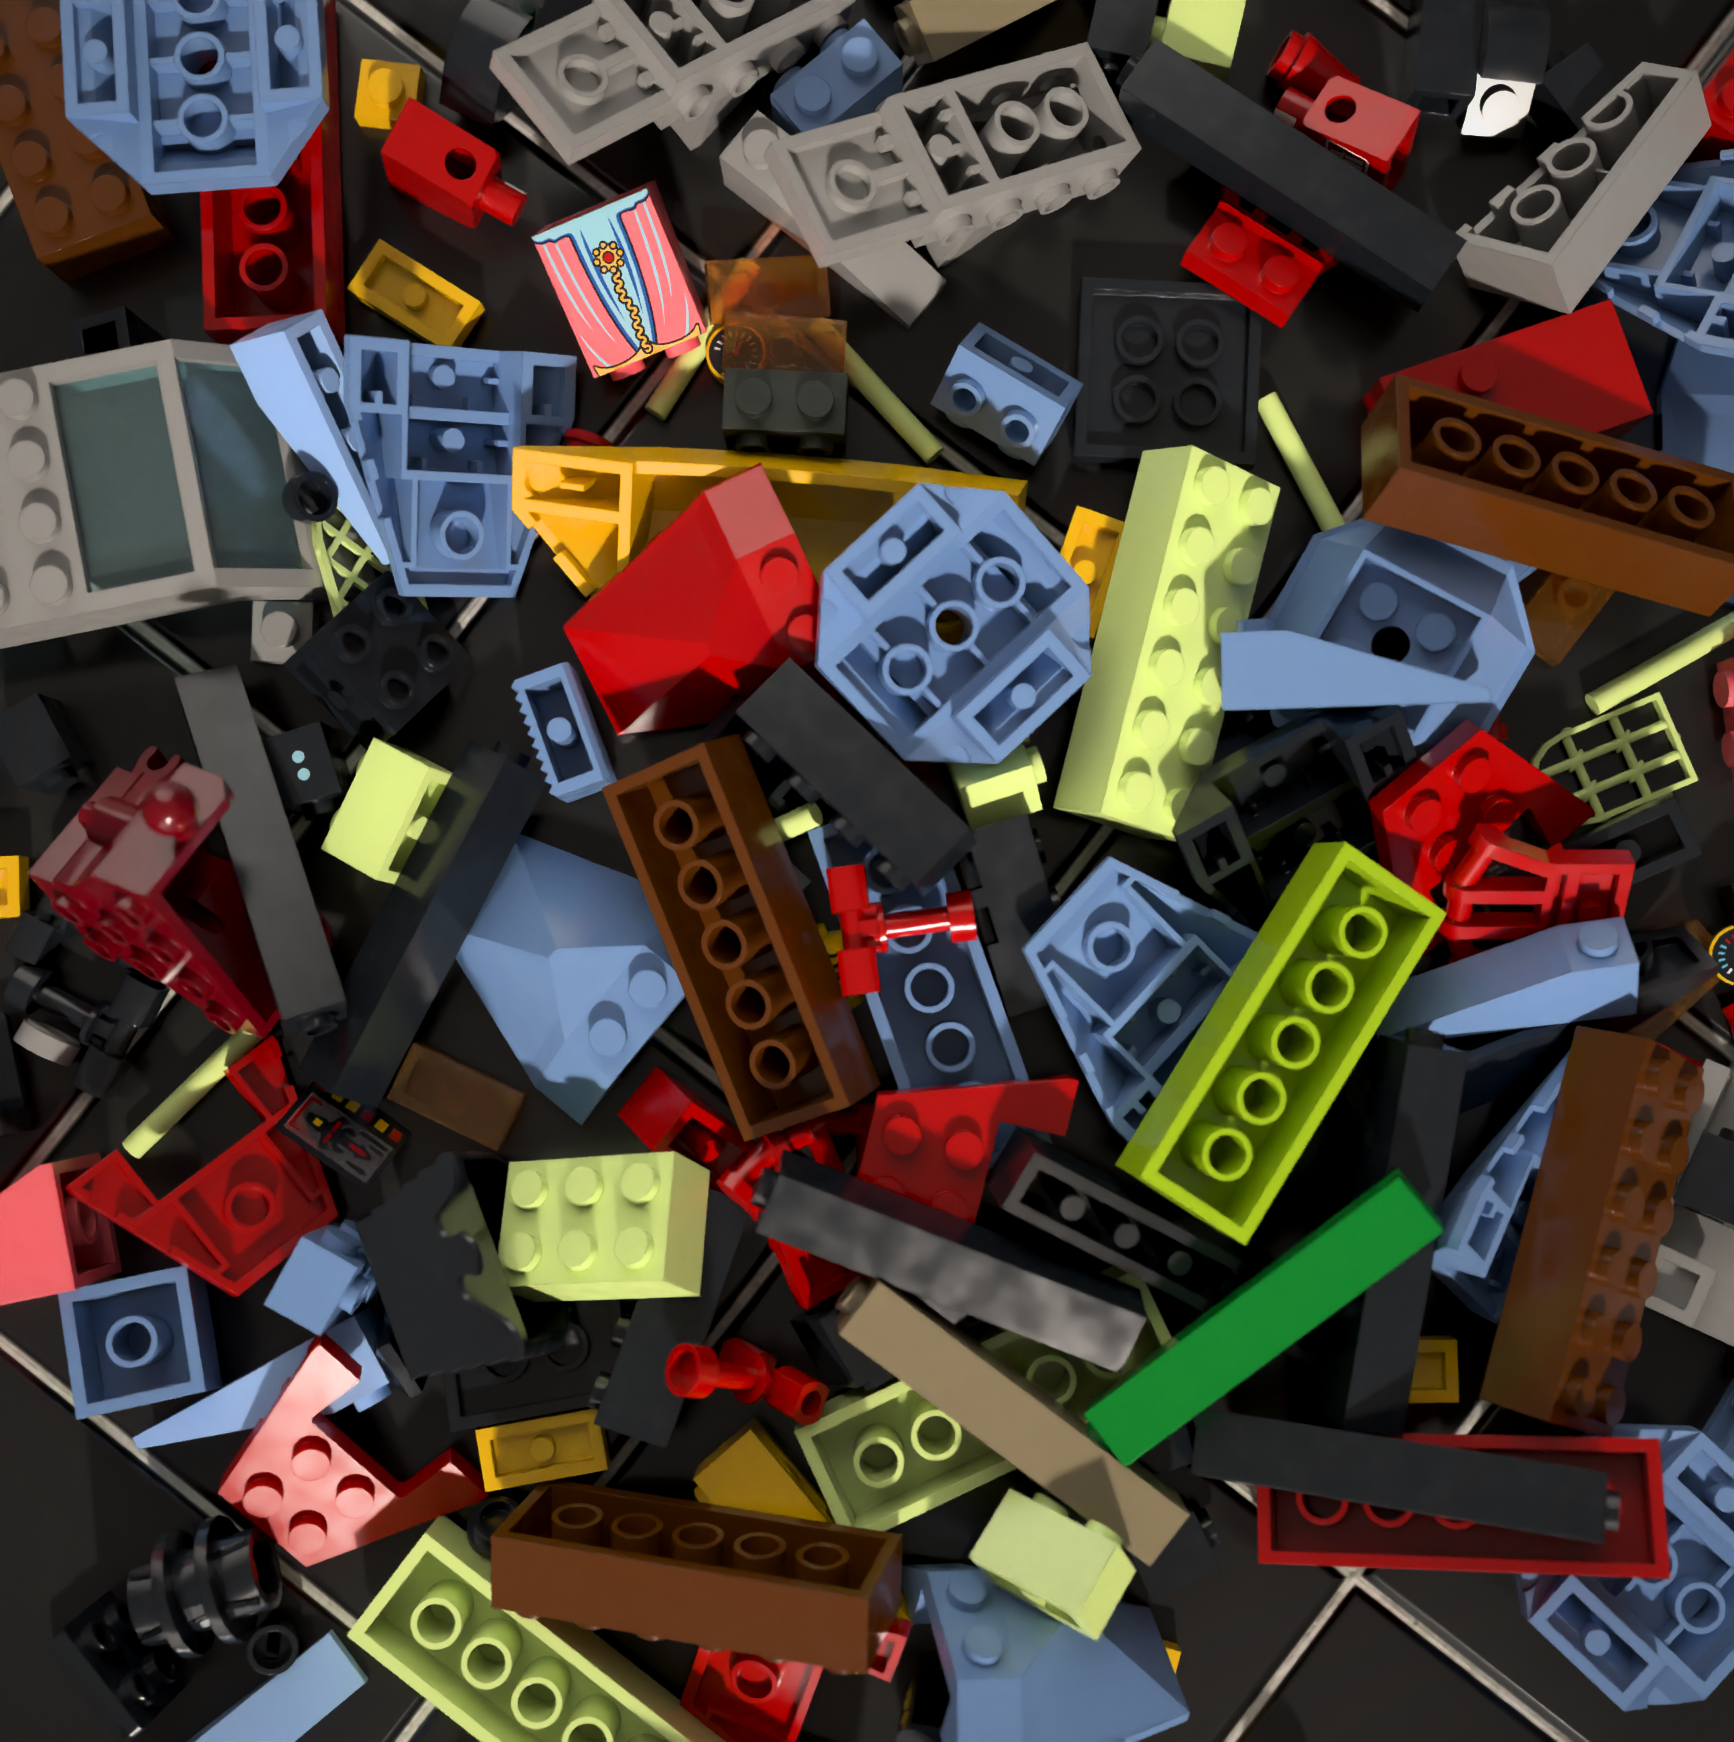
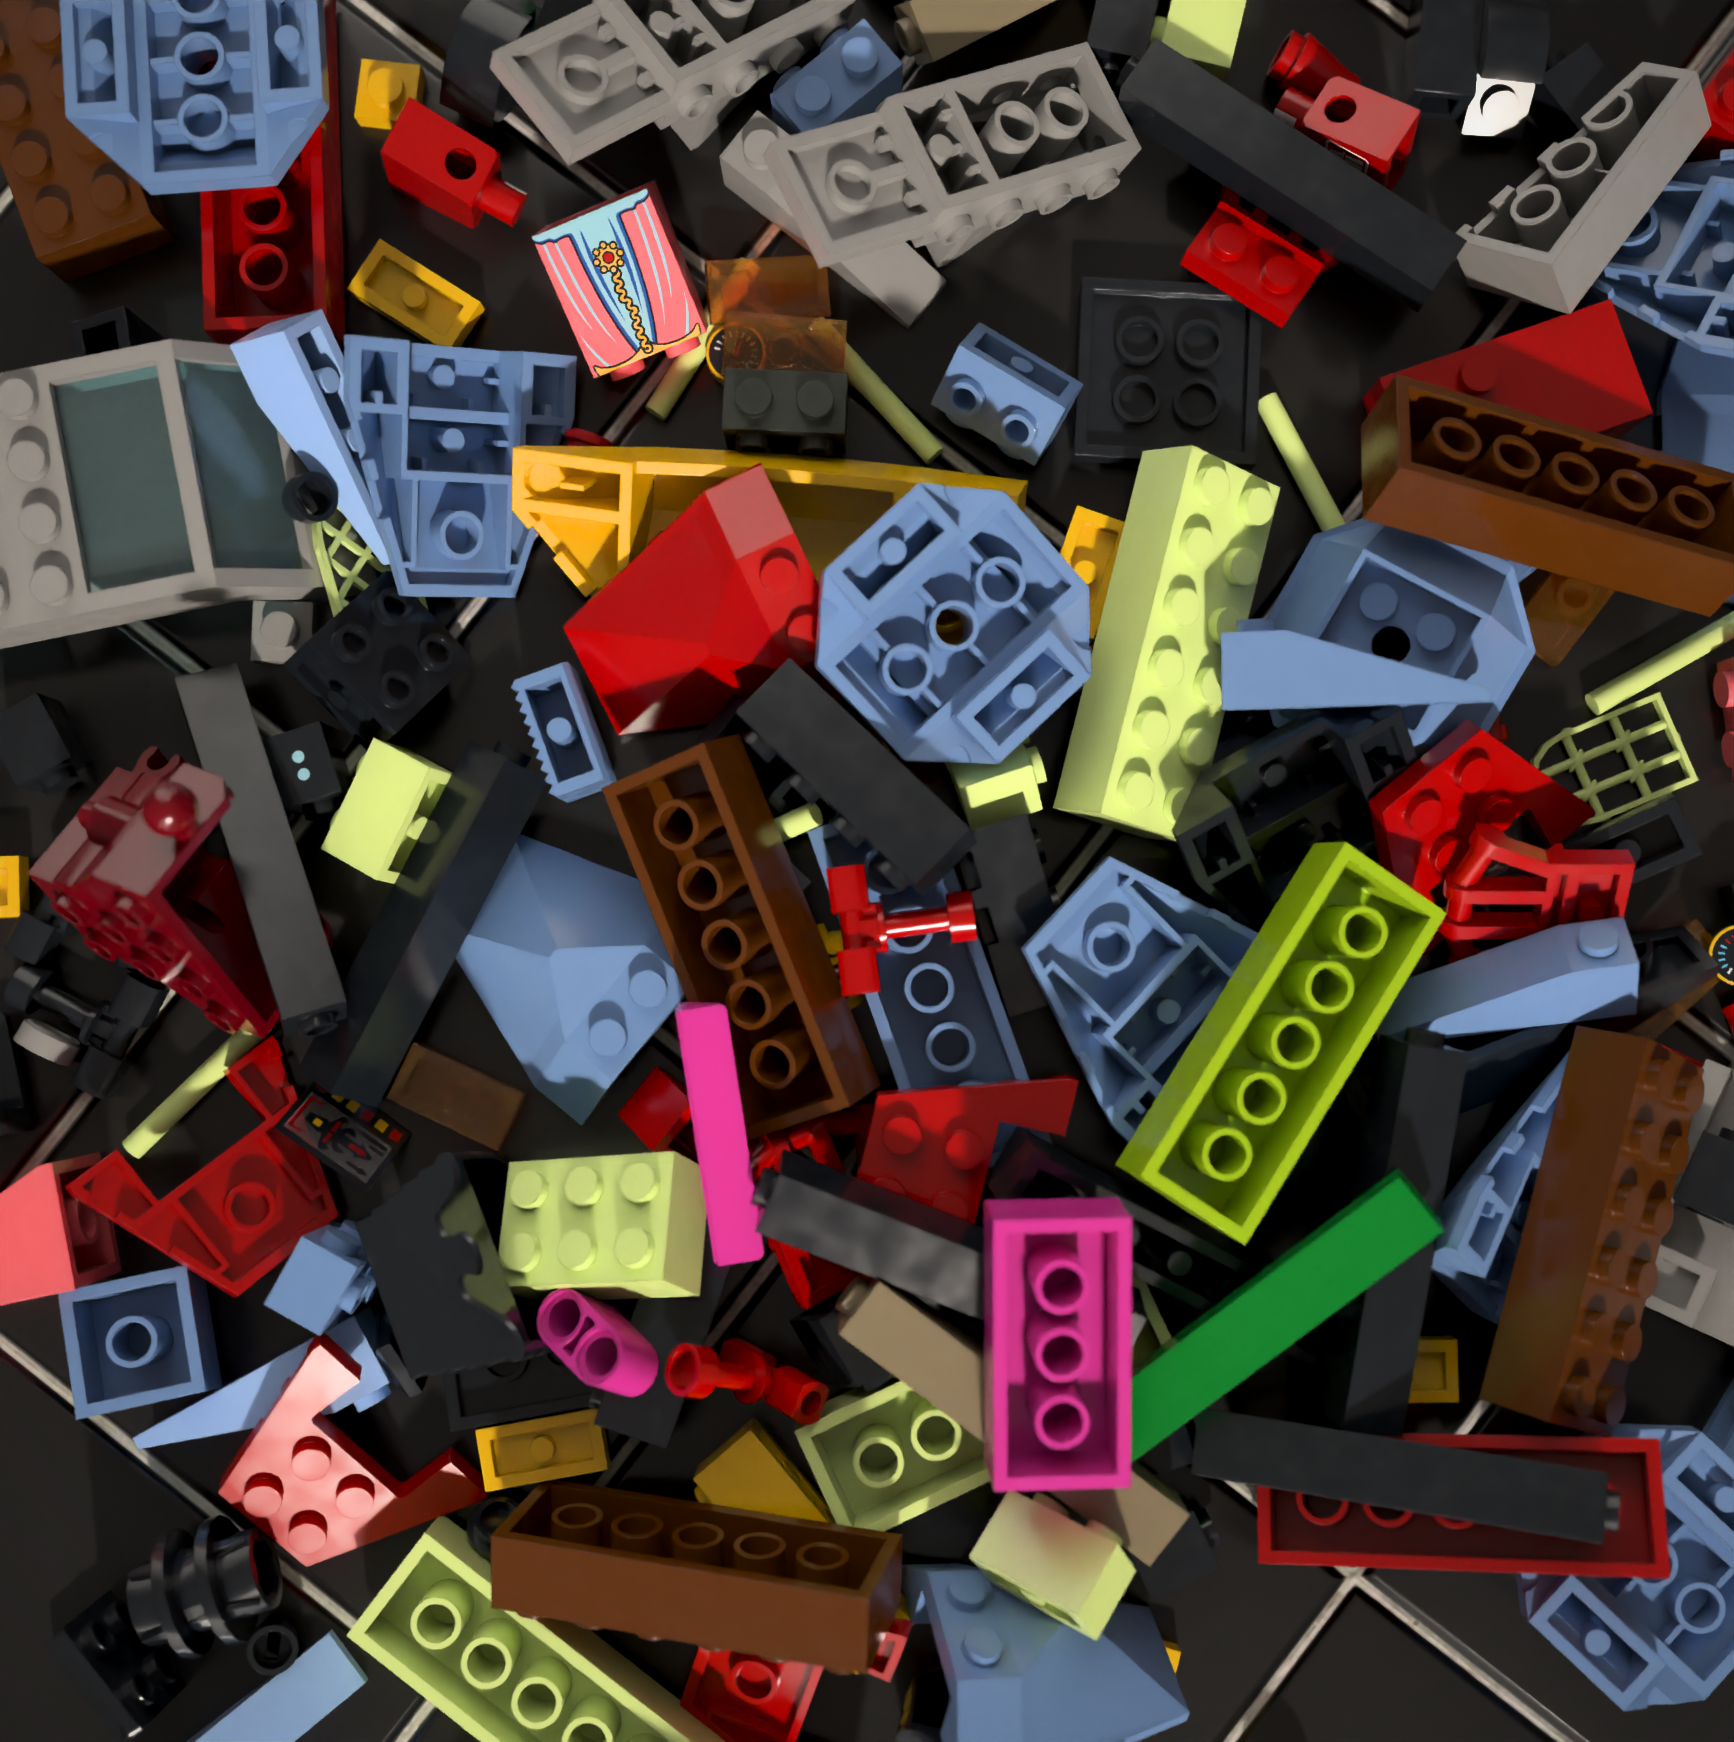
(597, 1342): none -> dark pink beam
(719, 1131): none -> dark pink slope
(1057, 1343): none -> dark pink brick

